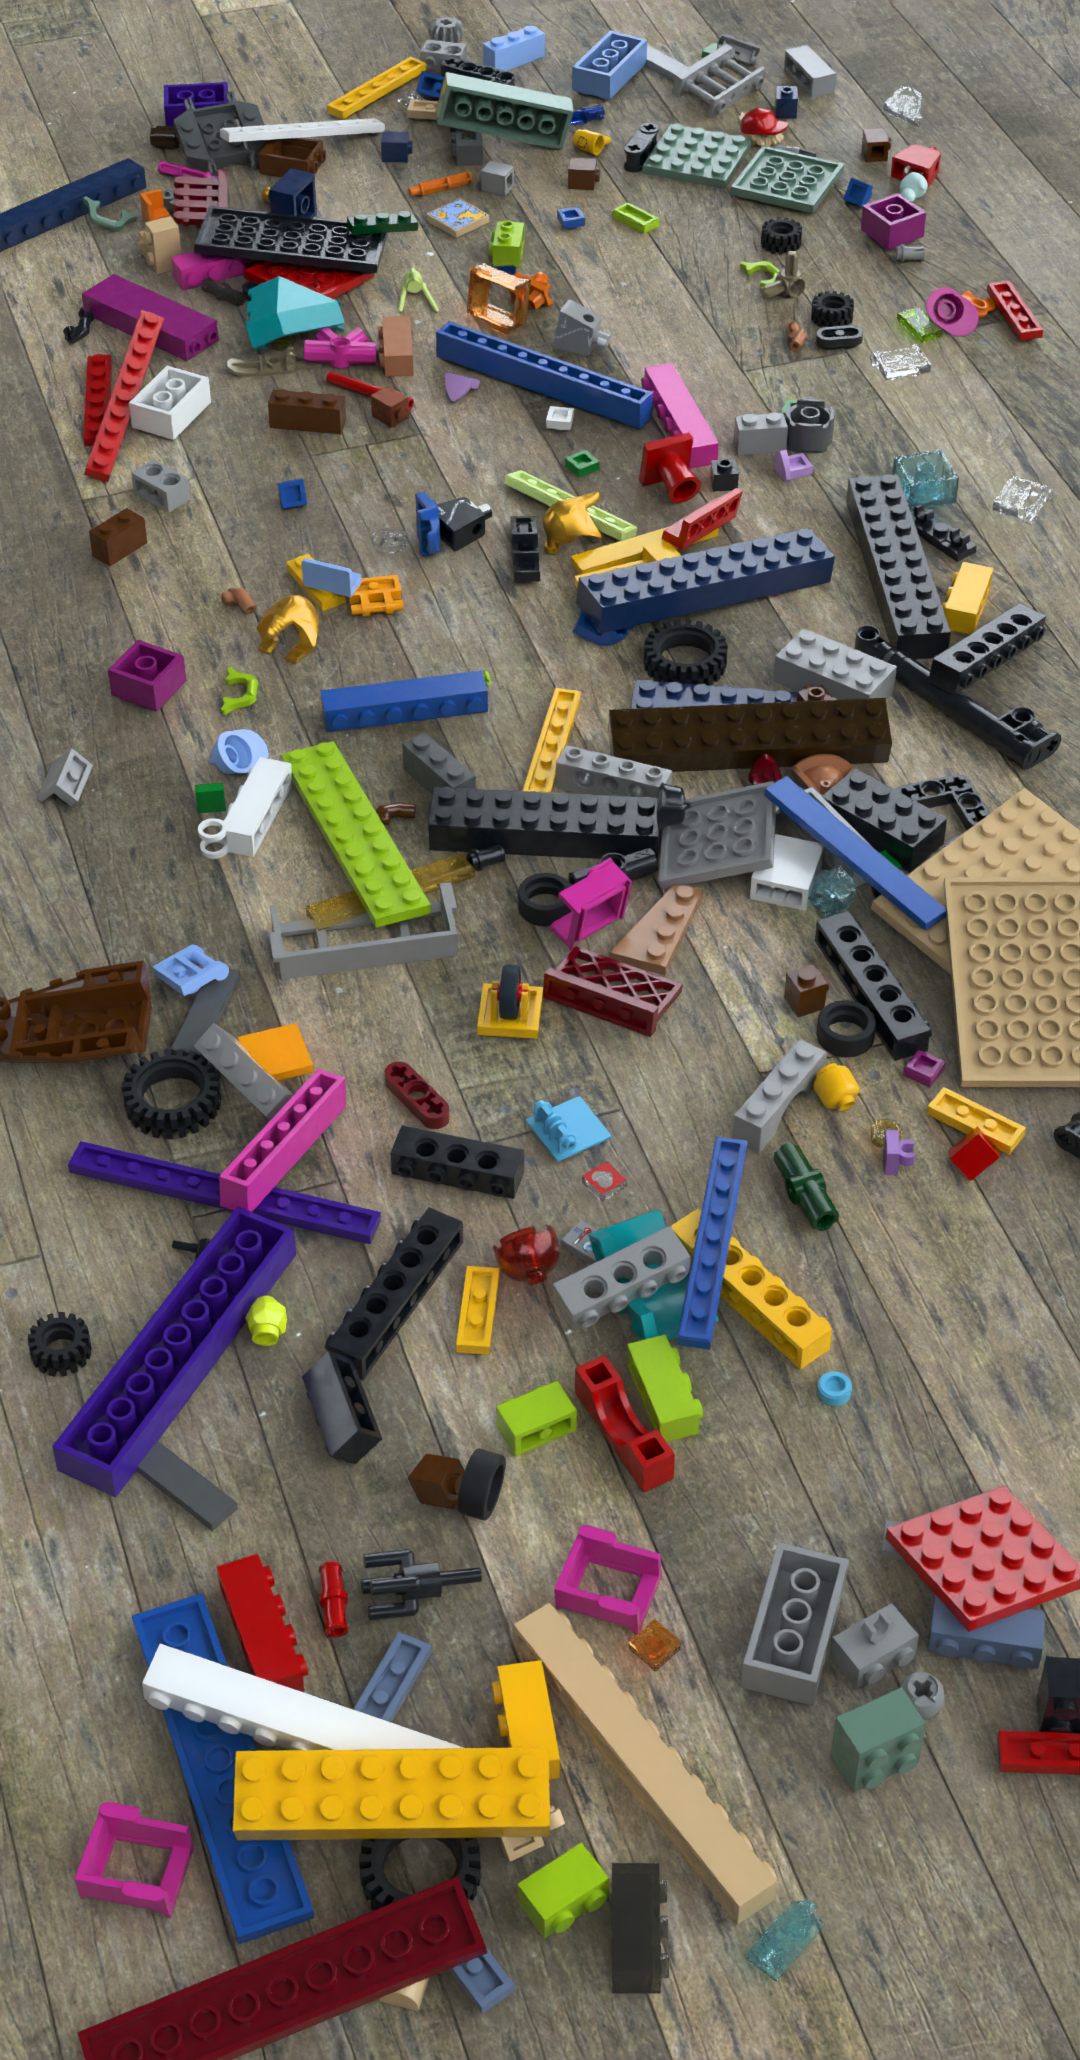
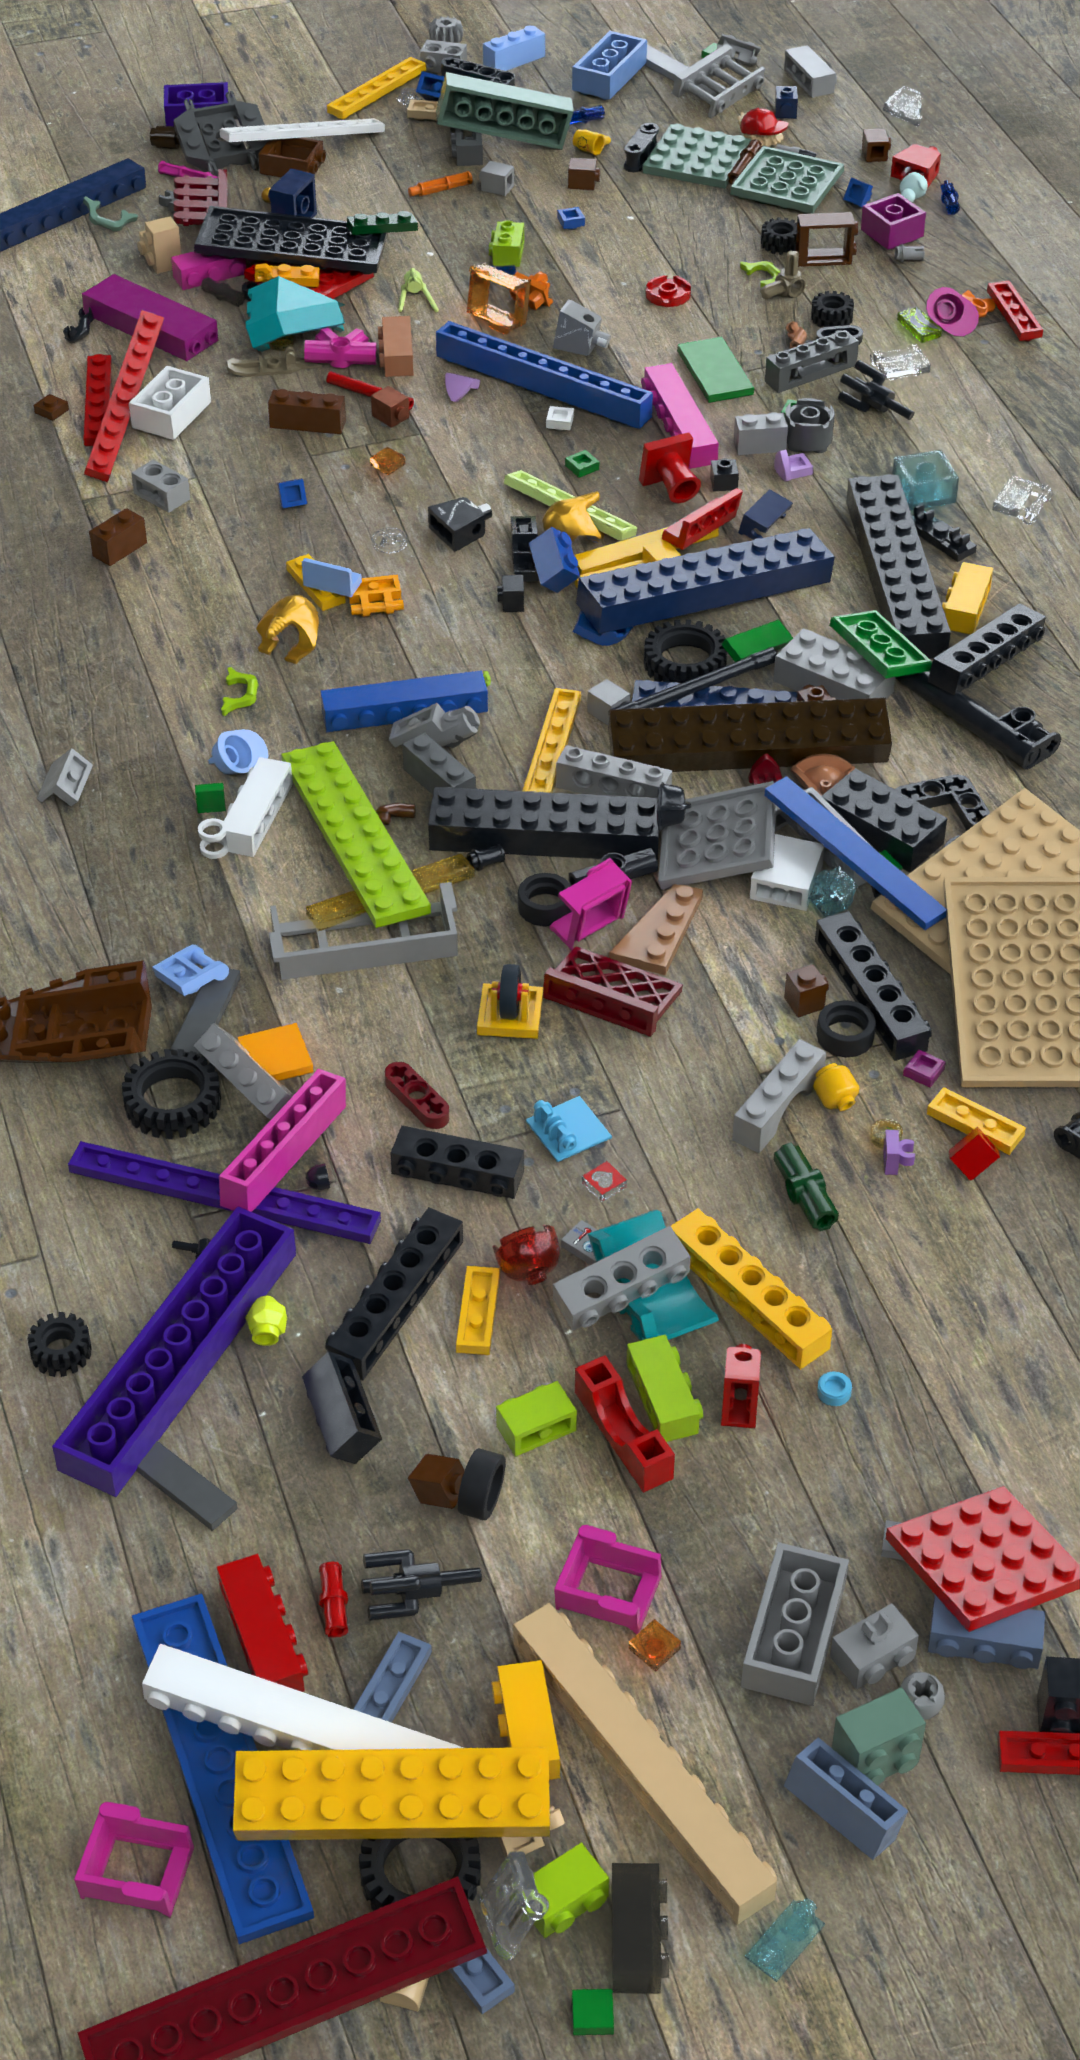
(51, 407): none -> reddish brown plate
(147, 675): magenta brick -> none
(153, 205): orange panel -> none
(239, 596): nougat arm -> none
(304, 275): none -> light orange hinge
(317, 1177): none -> black hinge
(387, 460): none -> clear orange plate
(396, 146): dark blue brick -> none
(427, 524): blue slope -> none
(444, 728): none -> light grey plate
(457, 218): tile -> none
(503, 1897): none -> clear plate
(511, 593): none -> black plate
(554, 559): none -> blue brick
(592, 2012): none -> green tile
(605, 697): none -> light grey brick
(635, 218): lime tile -> none
(676, 291): none -> red tile
(712, 1244): blue tile -> none
(715, 369): none -> tile
(743, 1372): none -> red torso
(746, 156): none -> reddish brown pin
(753, 662): none -> black piece
(757, 639): none -> green tile
(764, 514): none -> dark blue hinge
(811, 361): none -> dark grey brick
(826, 256): none -> reddish brown window
(845, 1798): none -> sand blue brick
(872, 393): none -> black plant
(881, 644): none -> green tile
(950, 197): none -> clear blue axle

